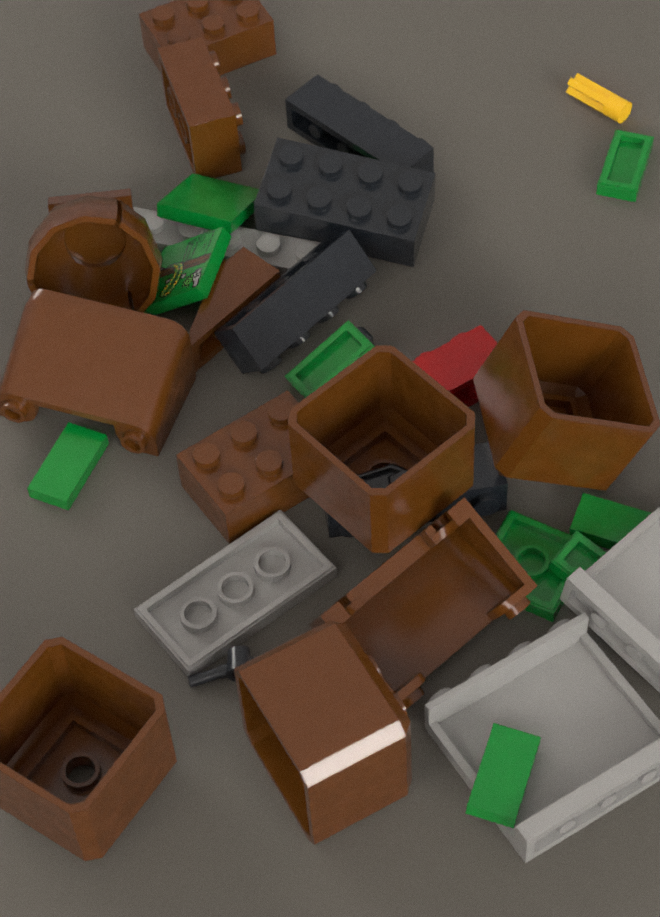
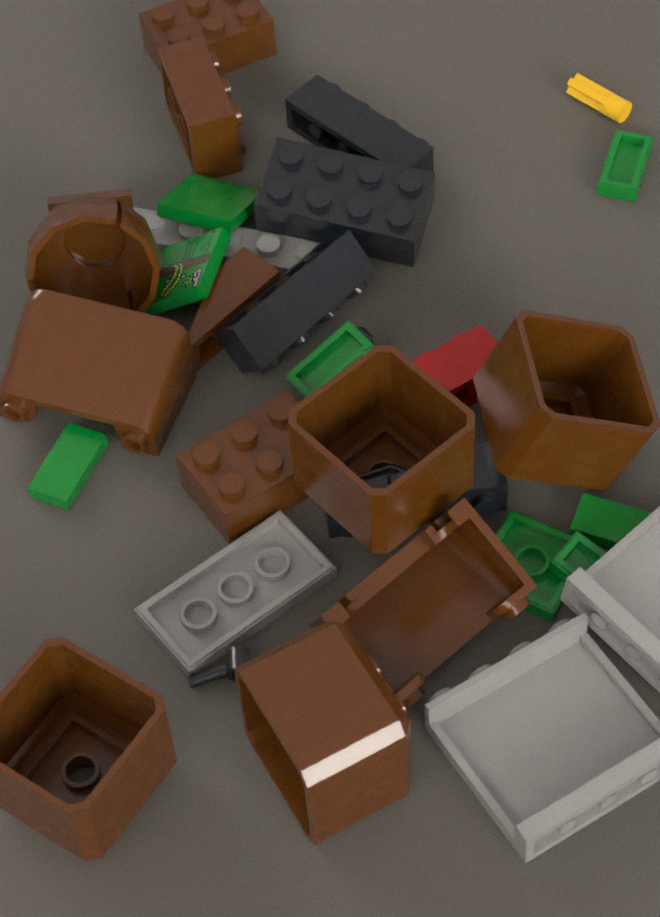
(503, 775): green tile -> none

